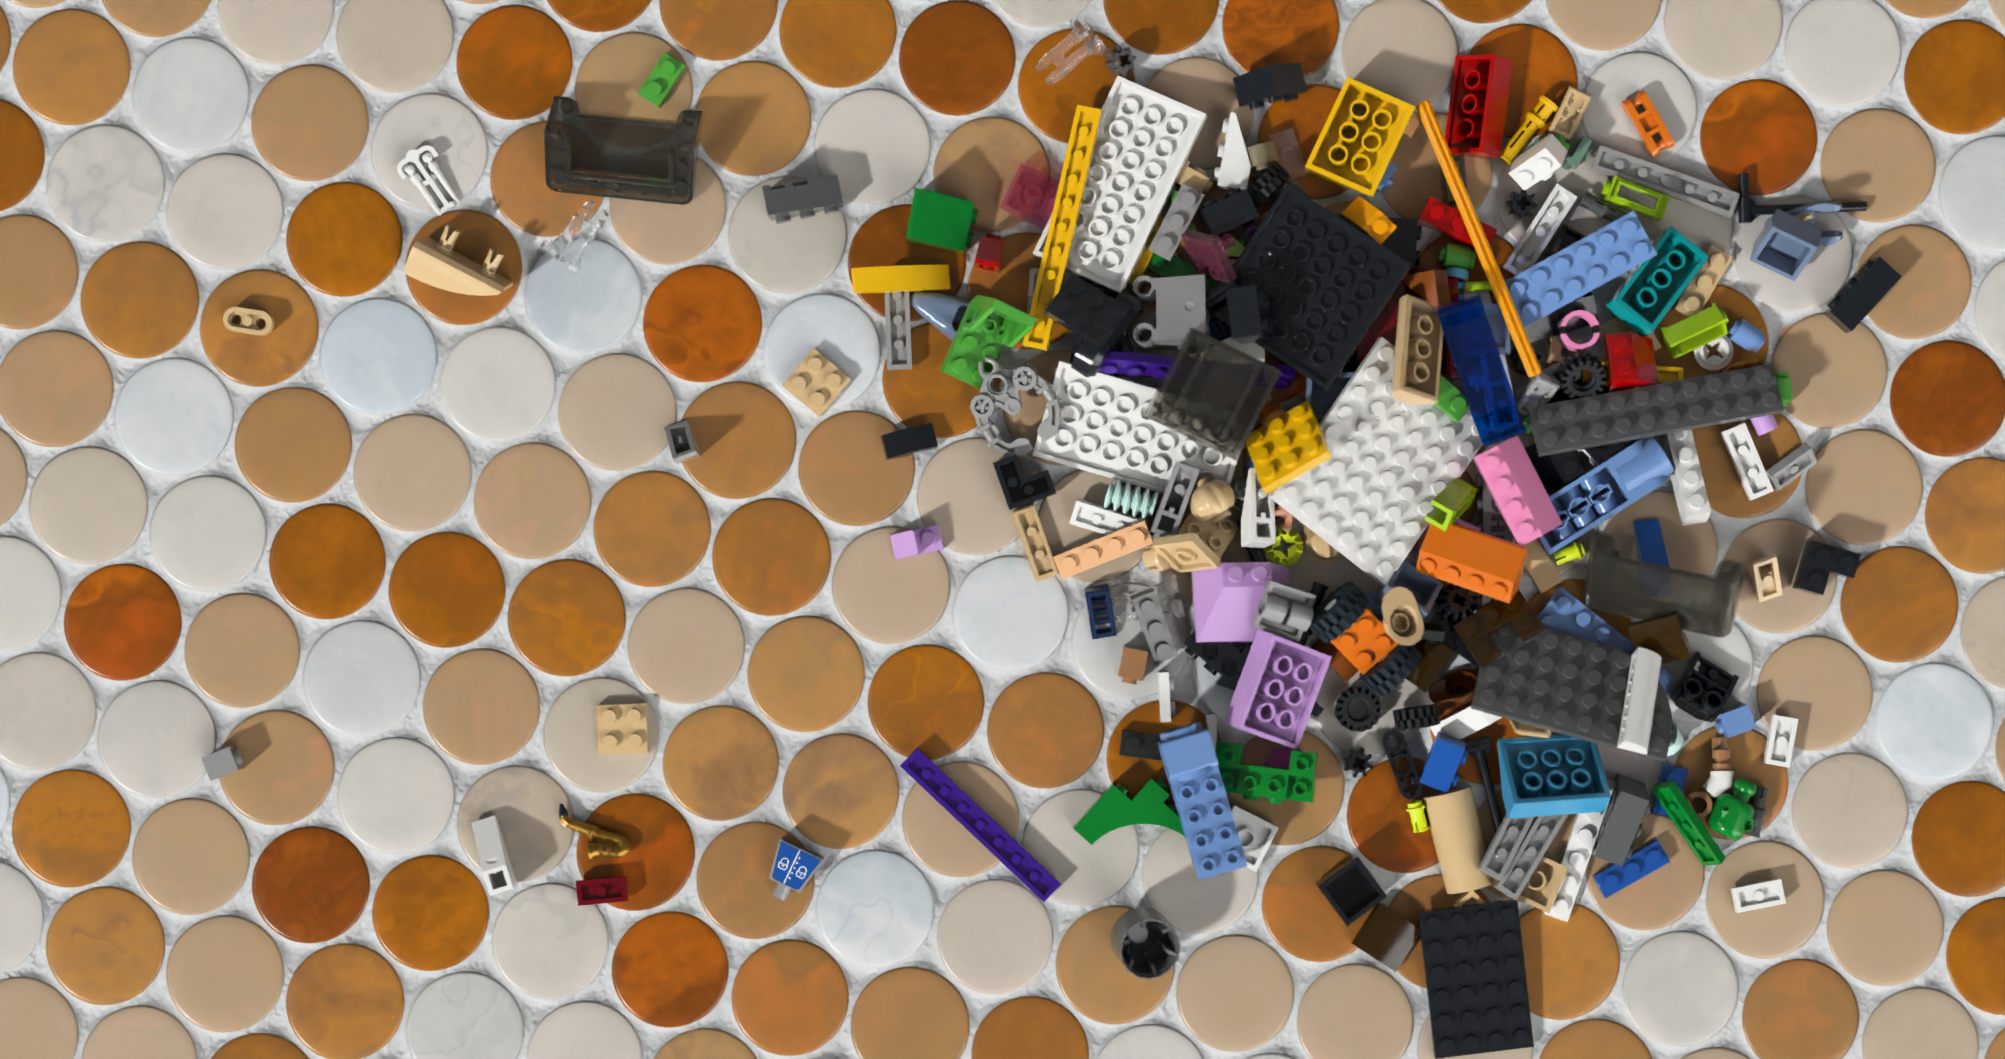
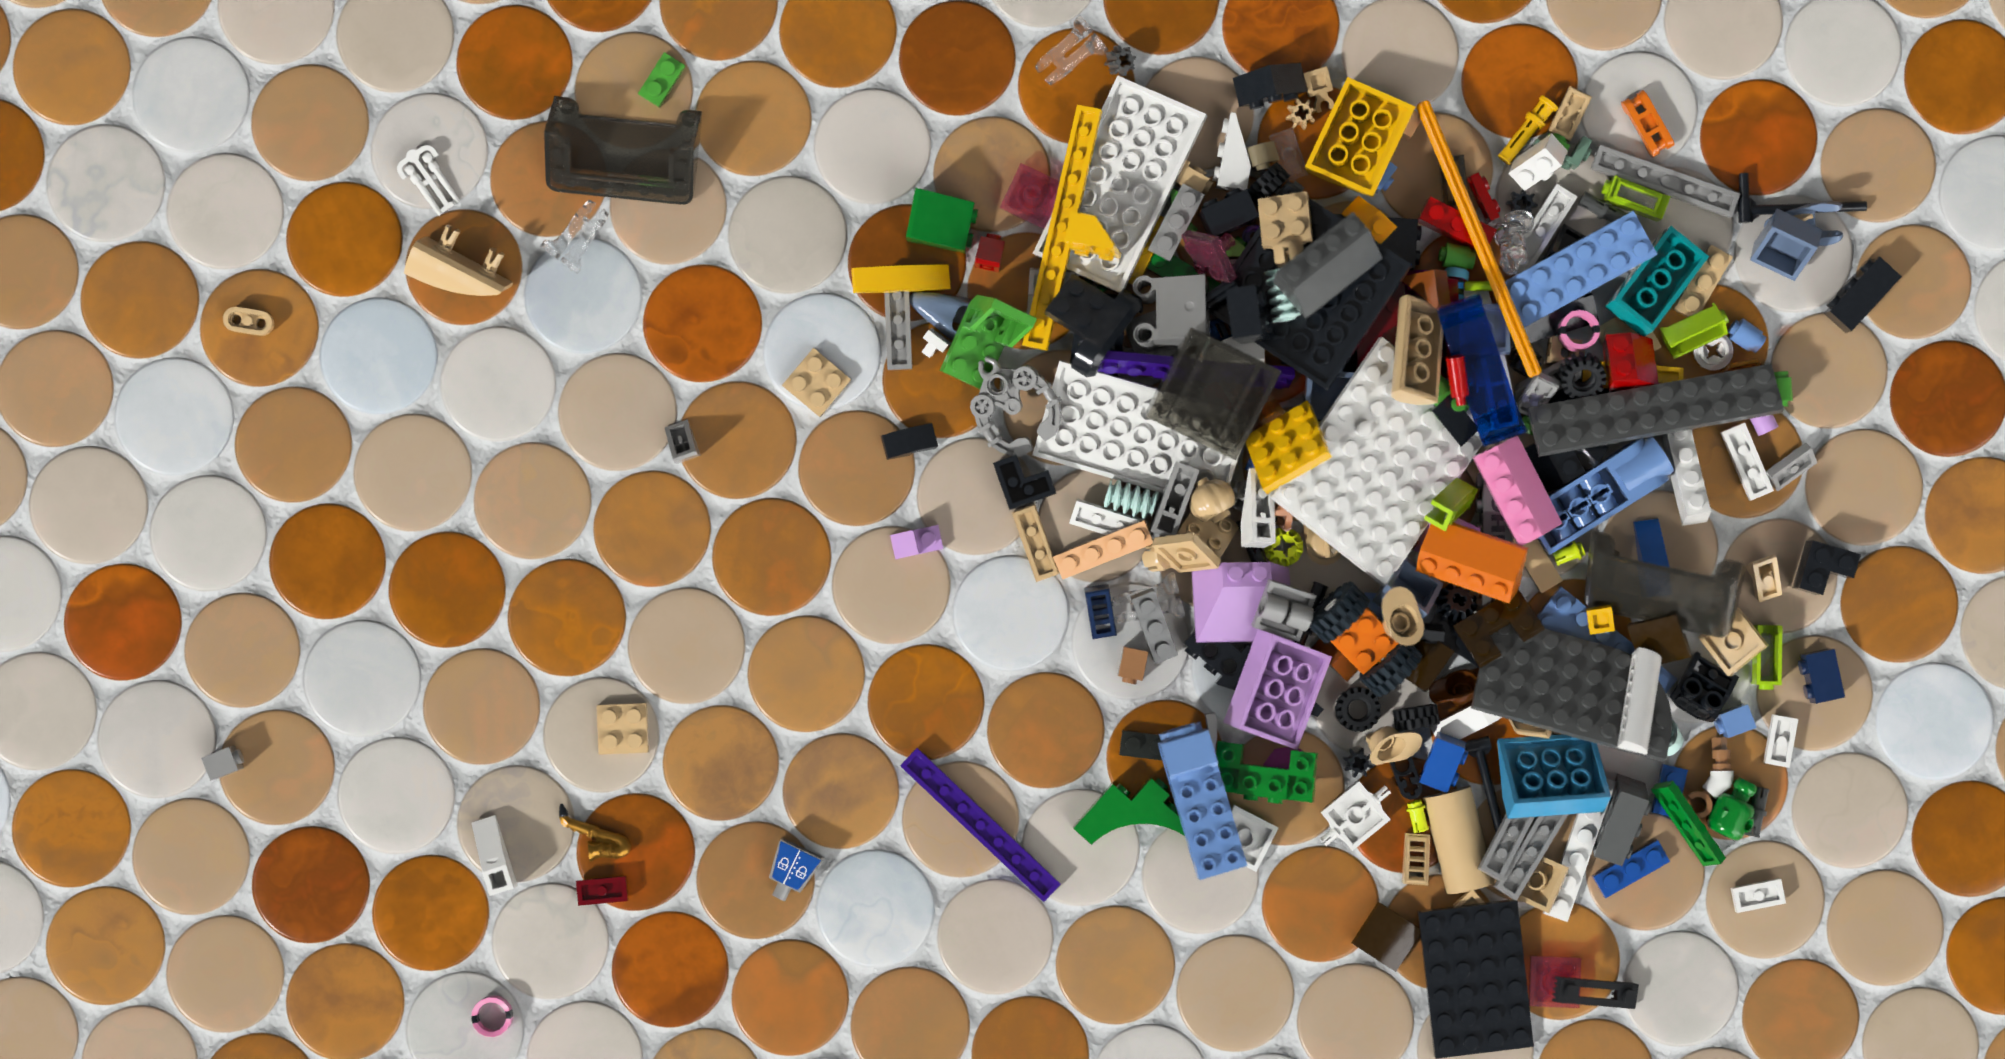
(479, 1026): none -> bright pink piece
(803, 198): dark grey wedge -> none
(935, 342): none -> white tile
(1088, 236): none -> yellow slope
(1145, 943): dark grey piece -> none
(1167, 707): white plate -> none
(1284, 308): none -> light aqua piece
(1285, 225): none -> tan plate
(1304, 108): none -> tan gear
(1317, 85): none -> tan plate
(1328, 265): none -> dark grey slope
(1351, 890): black piece -> none
(1355, 815): none -> white plate
(1391, 745): none -> tan piece
(1406, 879): none -> tan slope
(1457, 378): none -> red cylinder
(1457, 423): none -> black sticker
(1478, 105): red slope -> none
(1488, 206): none -> red plate
(1511, 240): none -> clear piece
(1542, 978): none -> clear pink plate
(1568, 990): none -> black container
(1600, 619): none -> yellow plate
(1737, 647): none -> tan plate
(1768, 663): none -> lime window
(1821, 676): none -> dark blue brick

